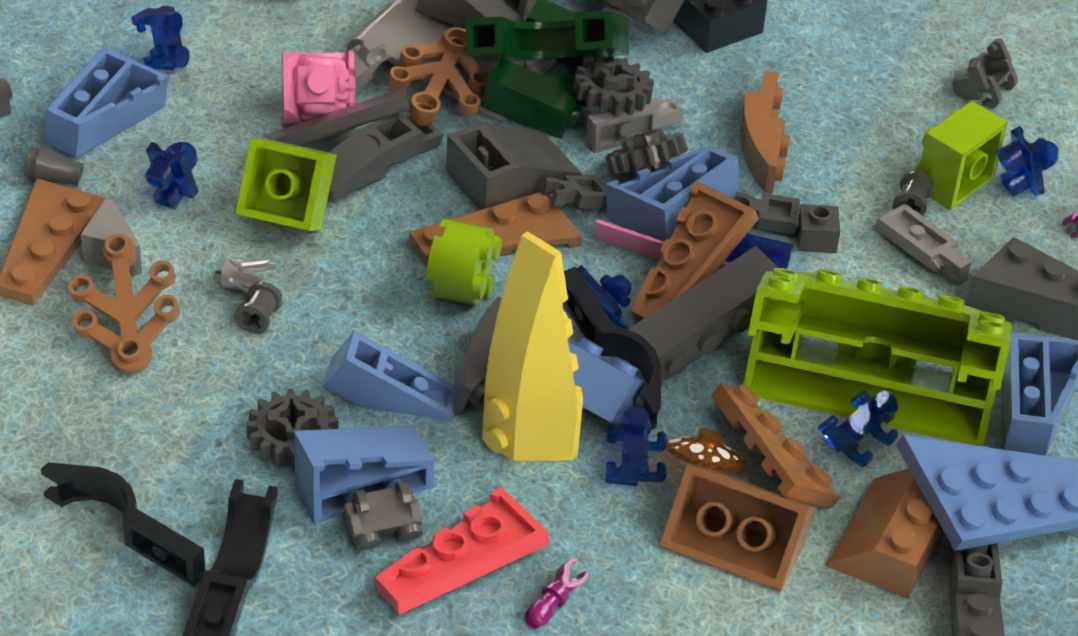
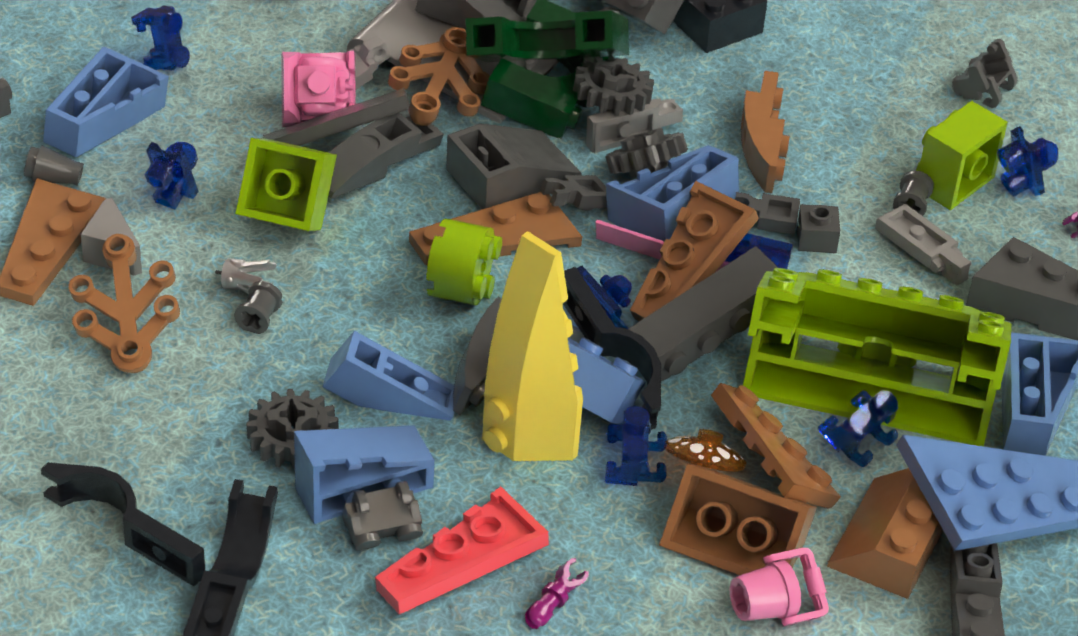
(776, 590): none -> bright pink piece

